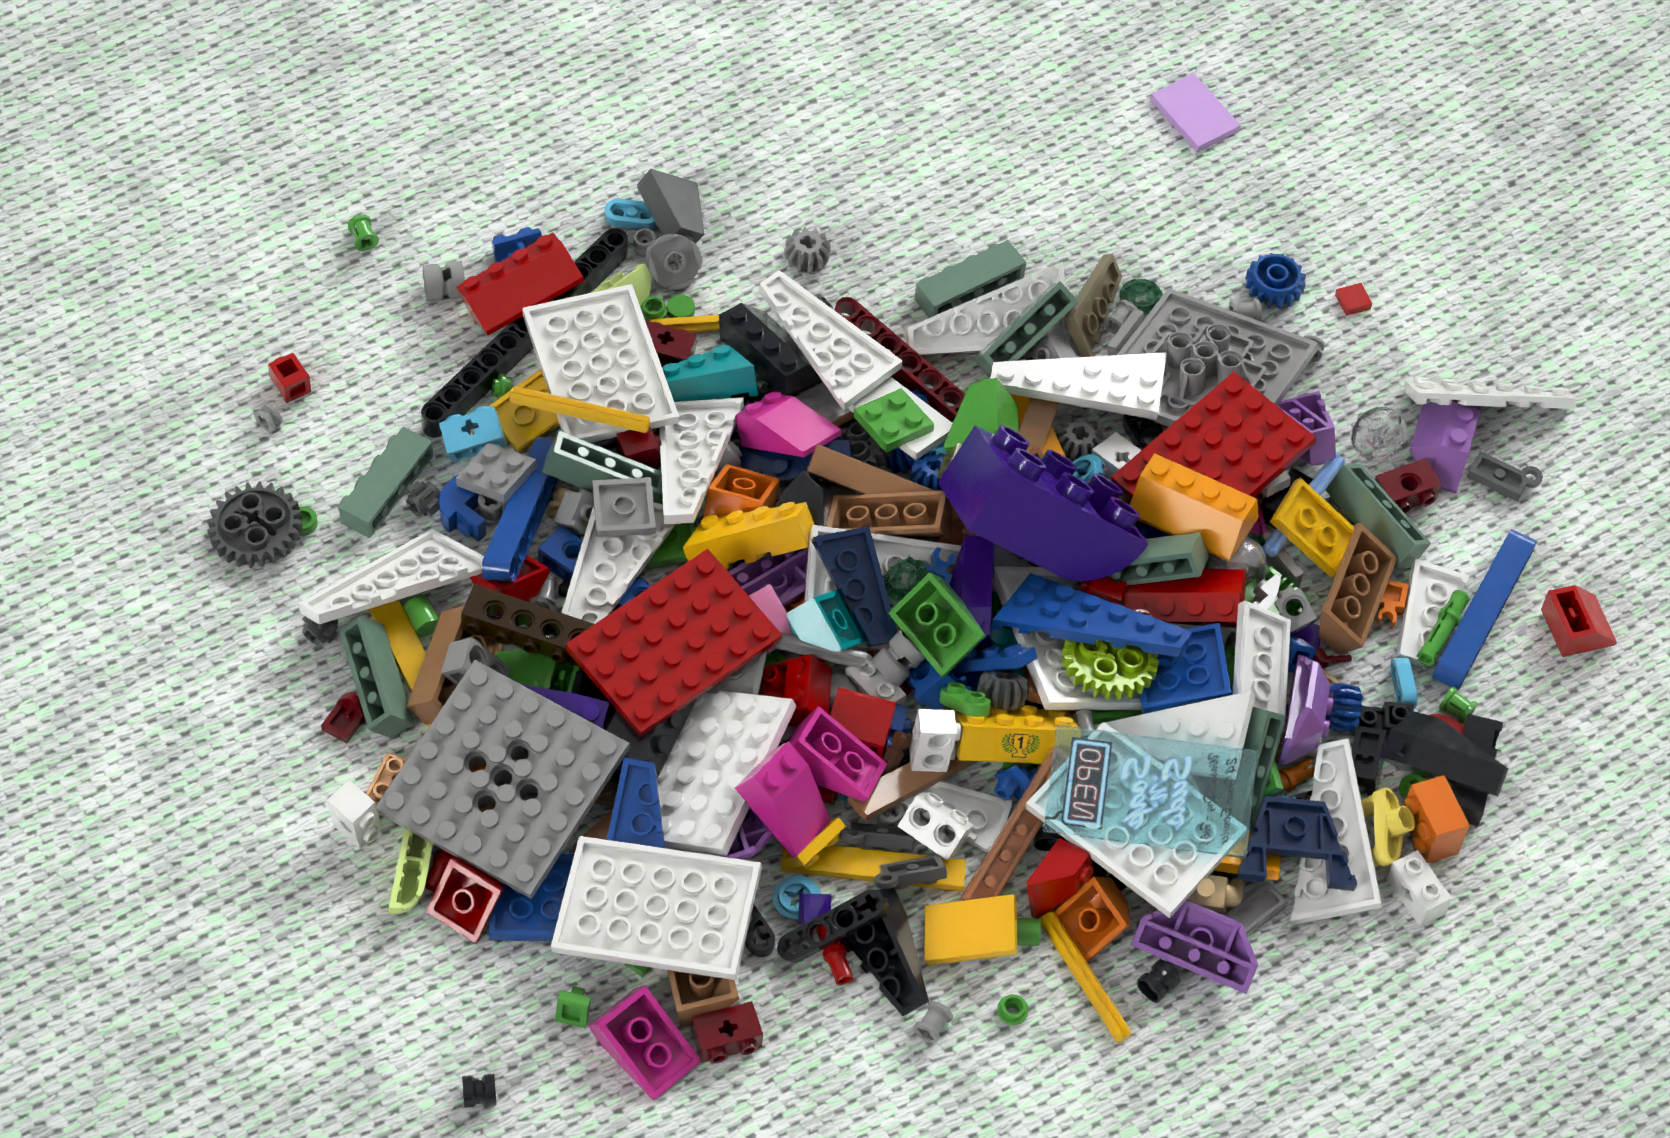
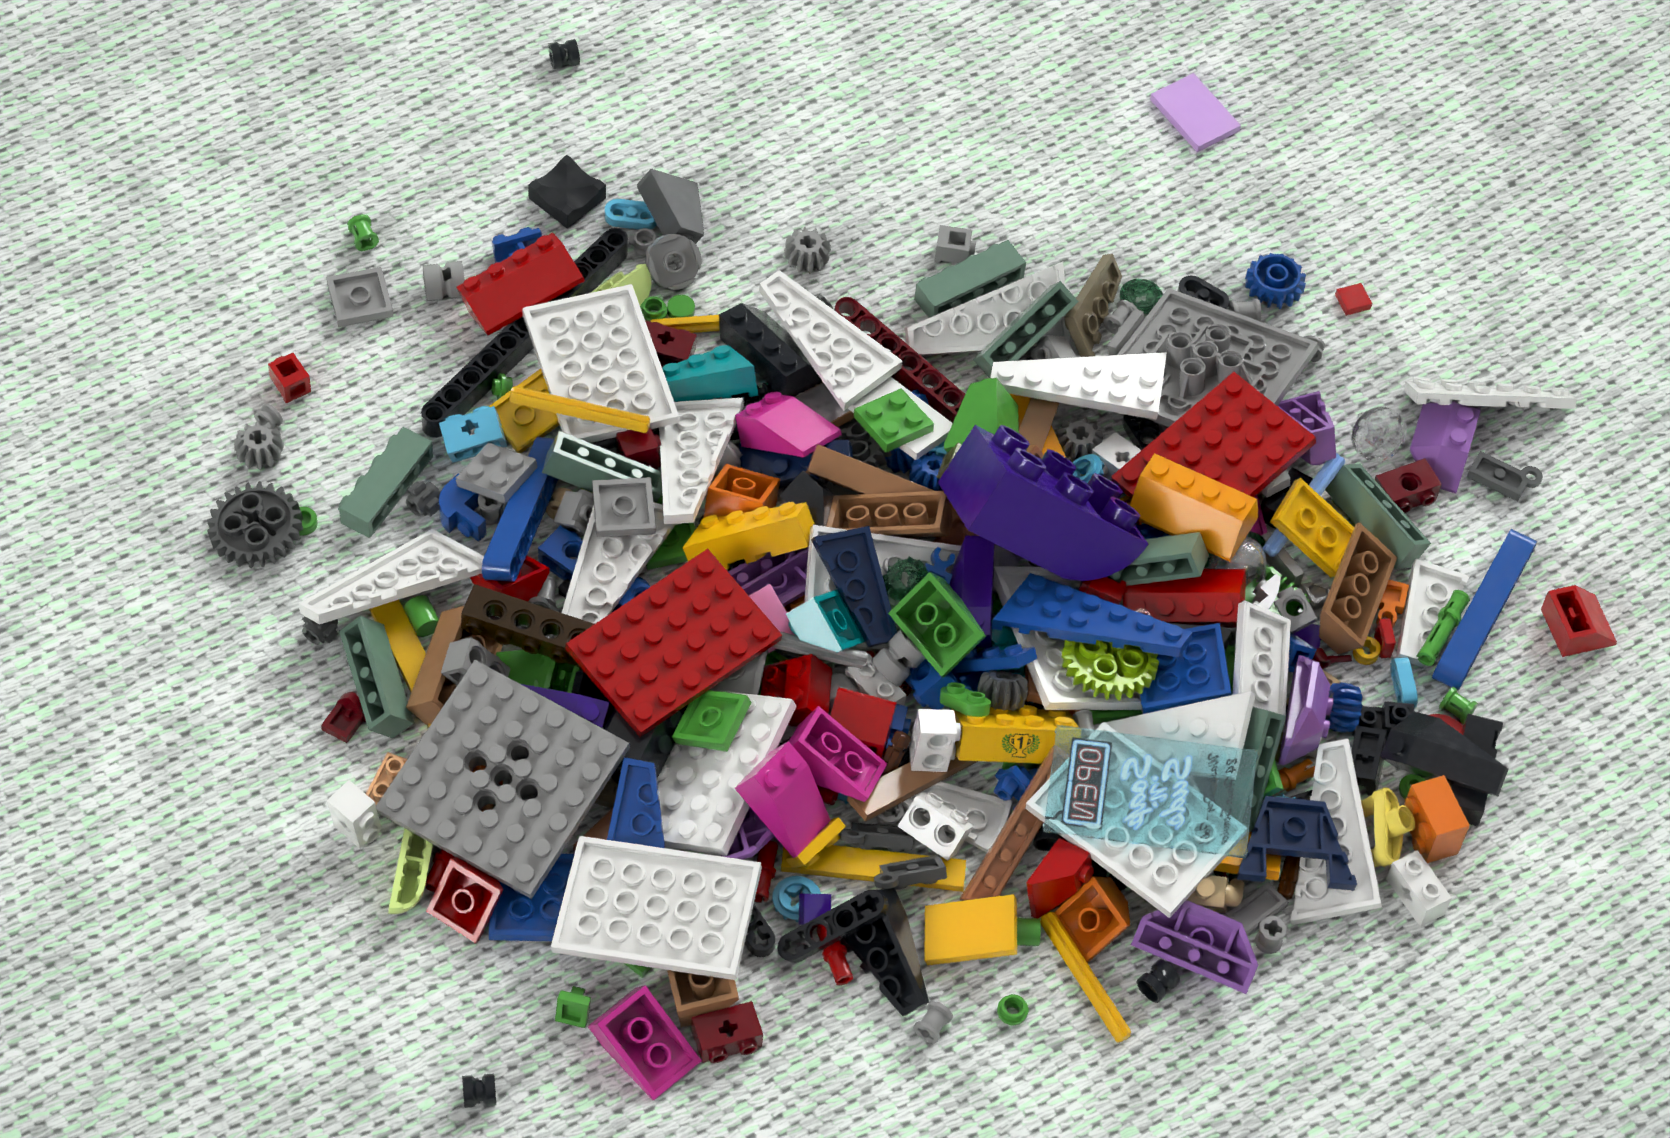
(258, 445): none -> light grey gear
(359, 297): none -> light grey plate
(564, 54): none -> black wheel
(567, 192): none -> black brick
(712, 720): none -> bright green plate
(767, 858): none -> red pin
(954, 244): none -> light grey brick
(1203, 291): none -> black plate
(1267, 943): none -> light grey bush
(1289, 877): none -> reddish brown axle
(1316, 594): none -> flat silver tile
(1364, 659): none -> yellow bush
(1385, 636): none -> red tile

